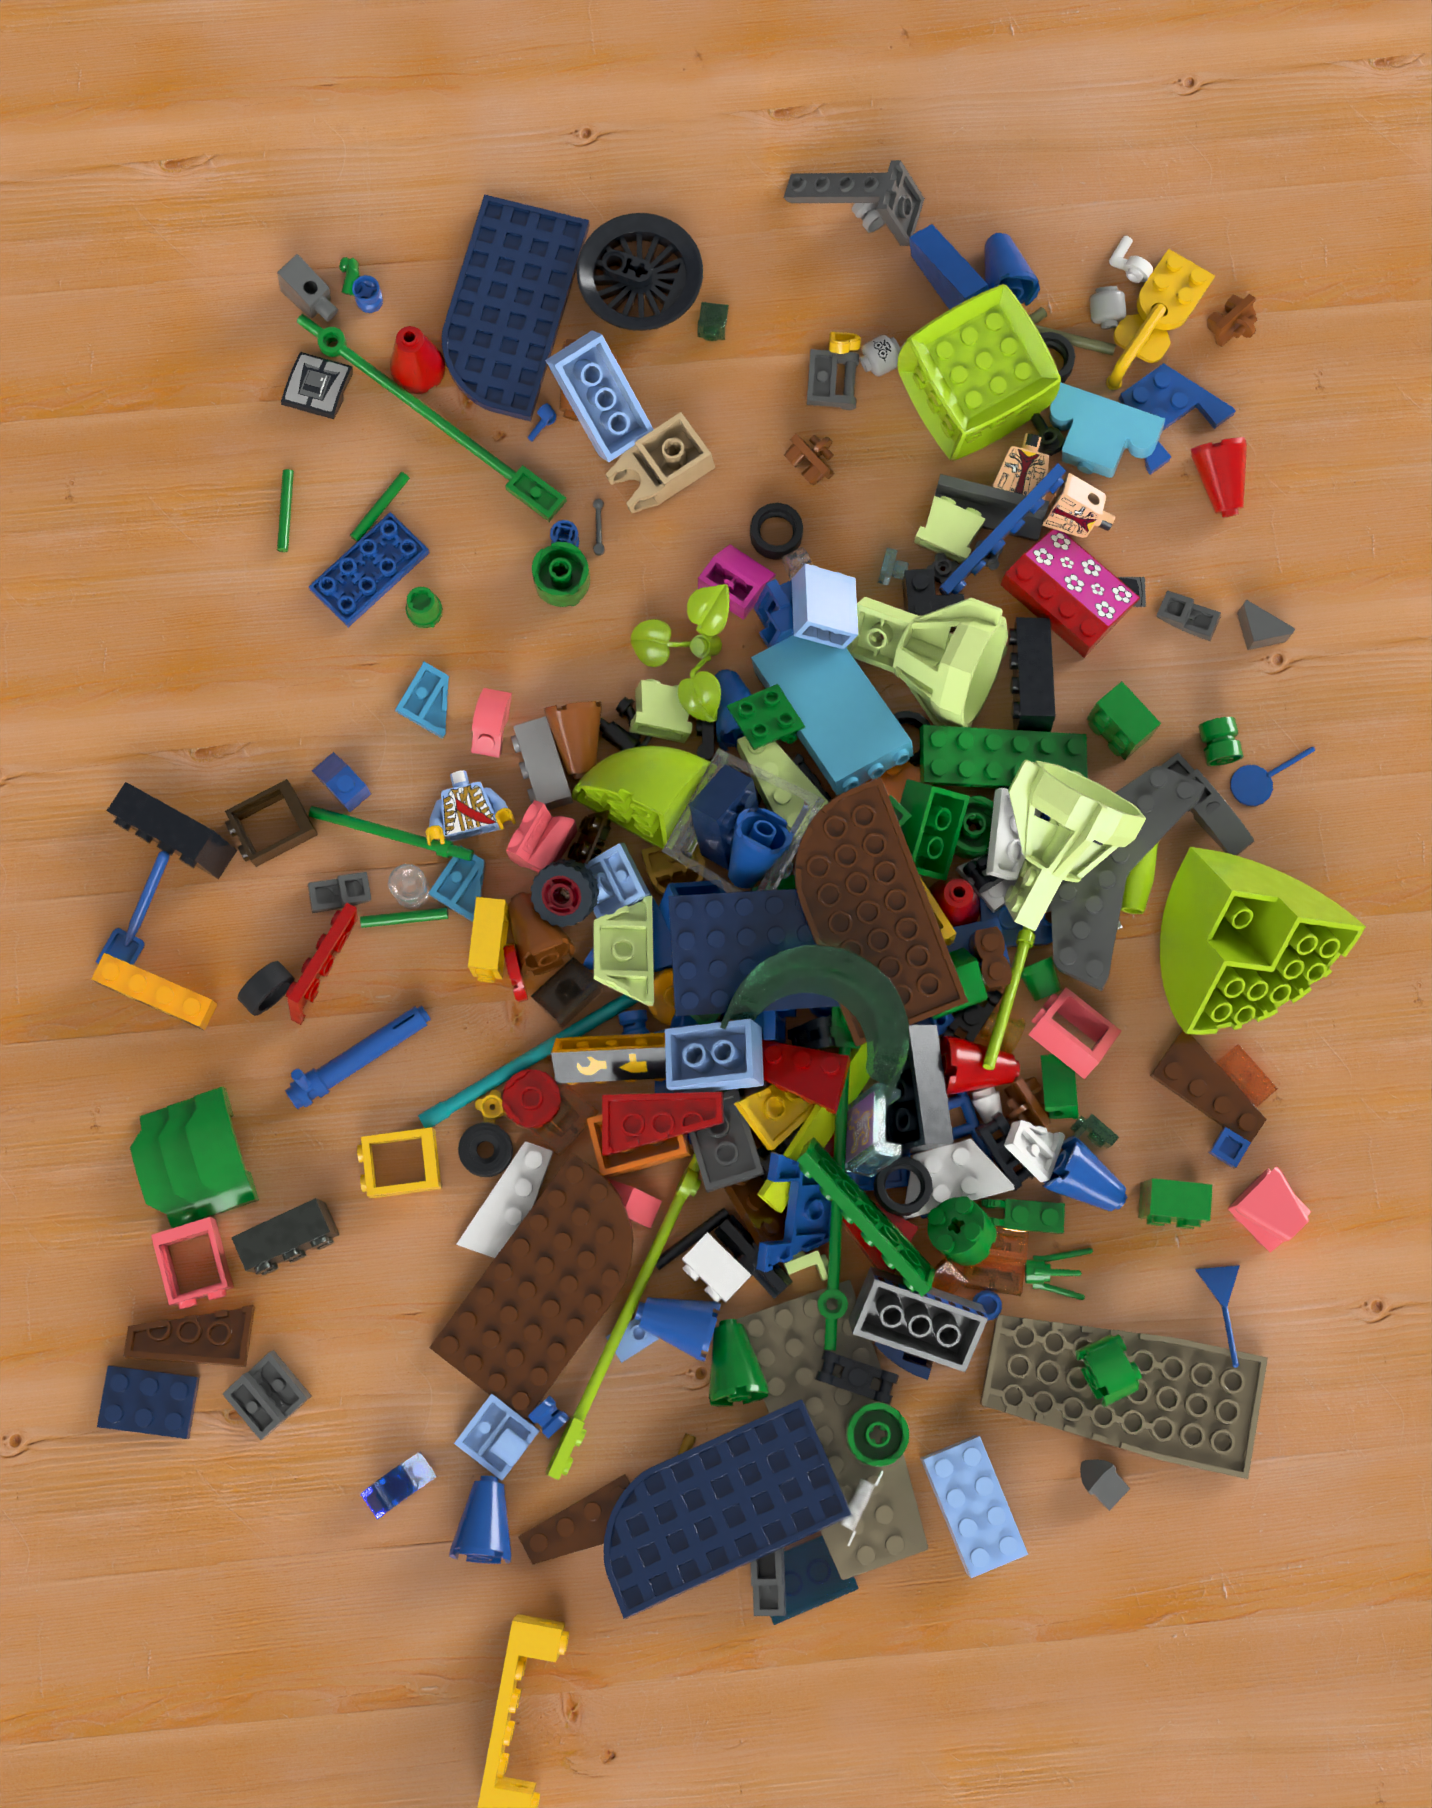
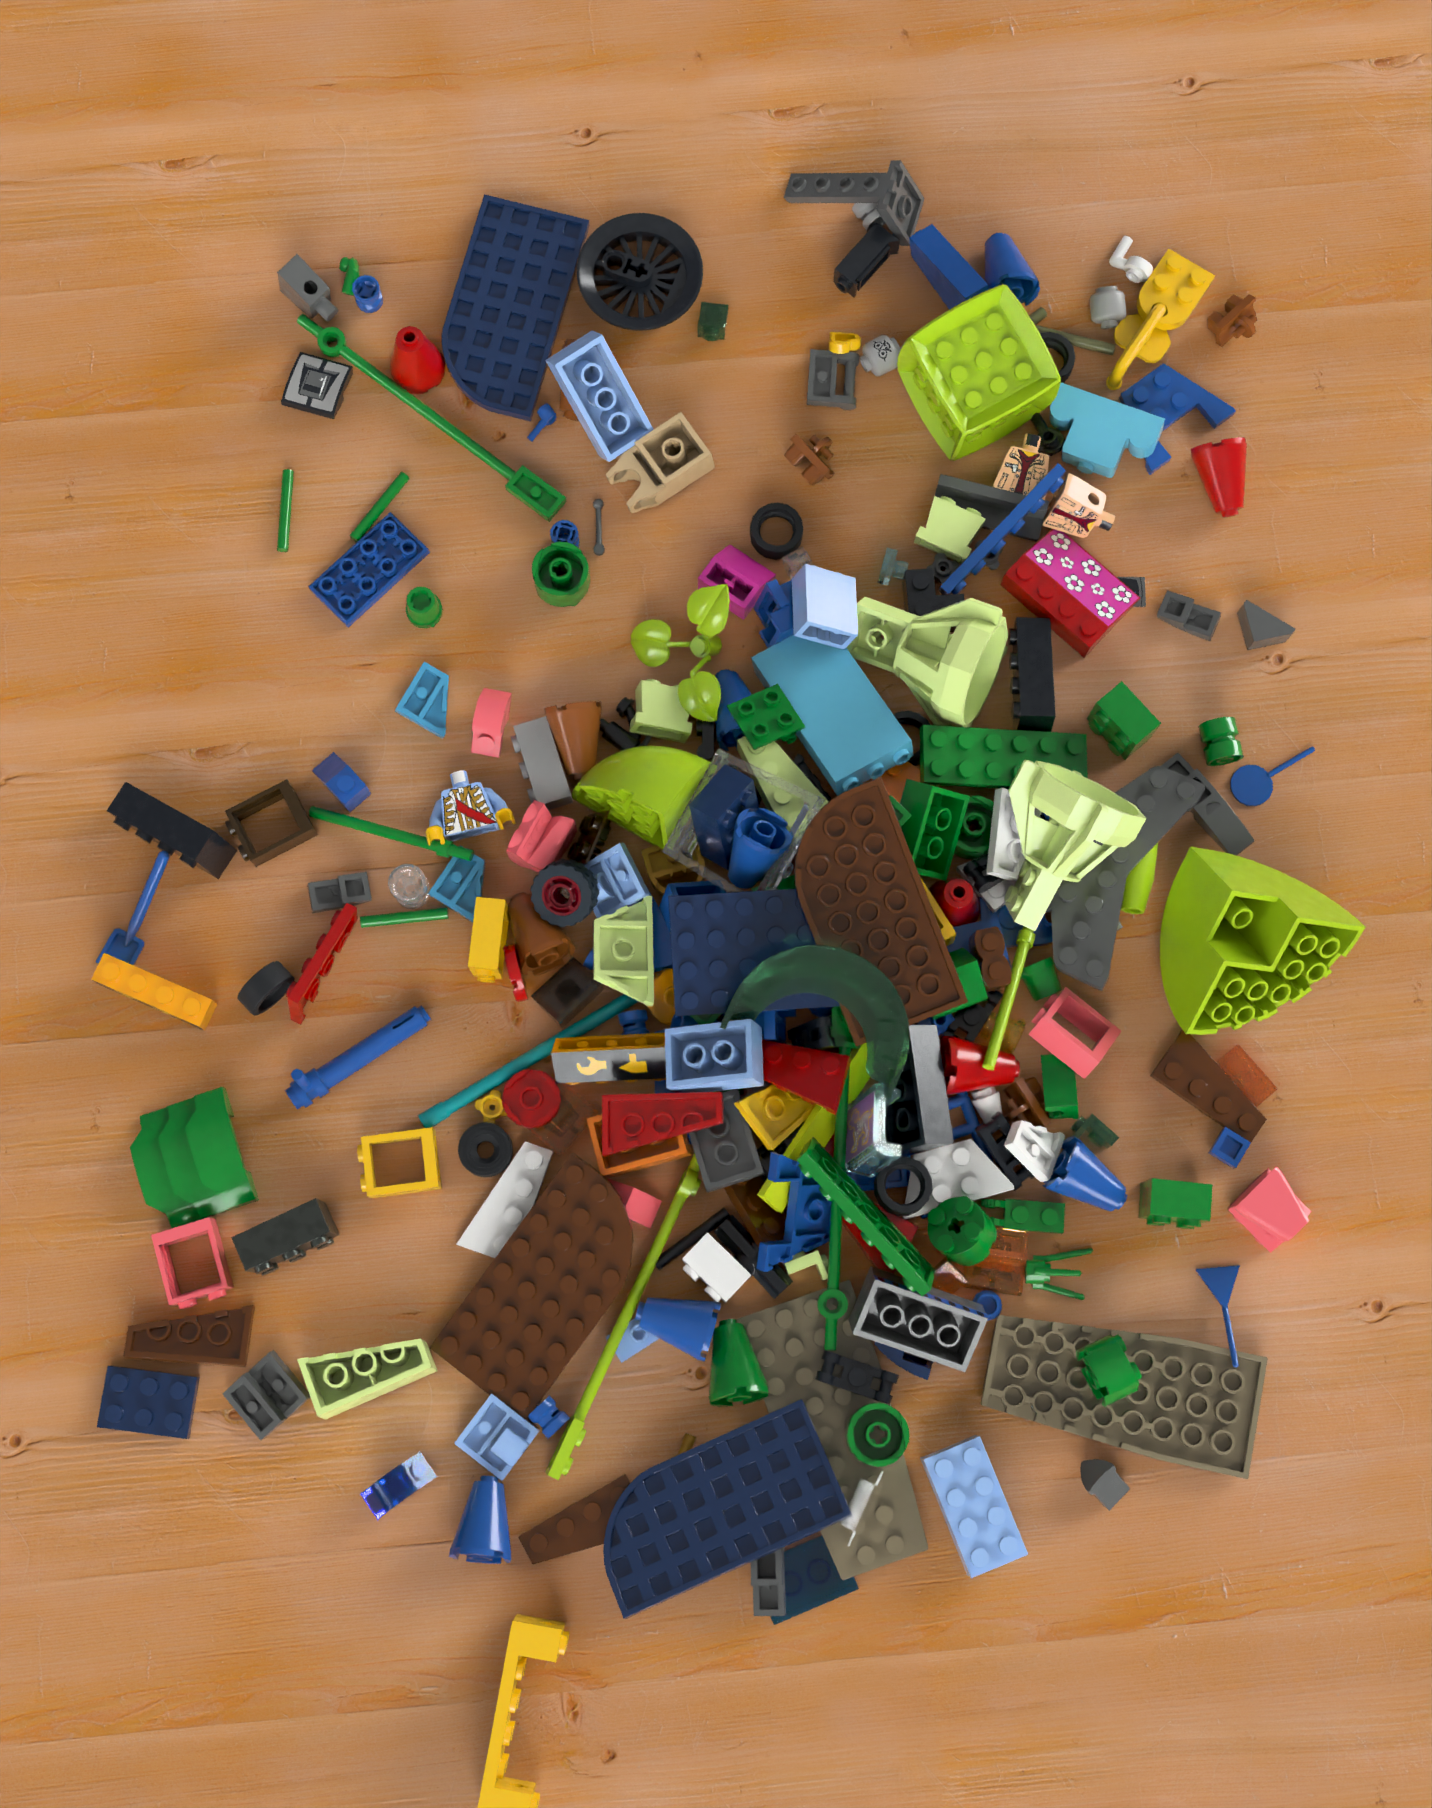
(357, 1376): none -> yellowish green wedge
(865, 259): none -> black window

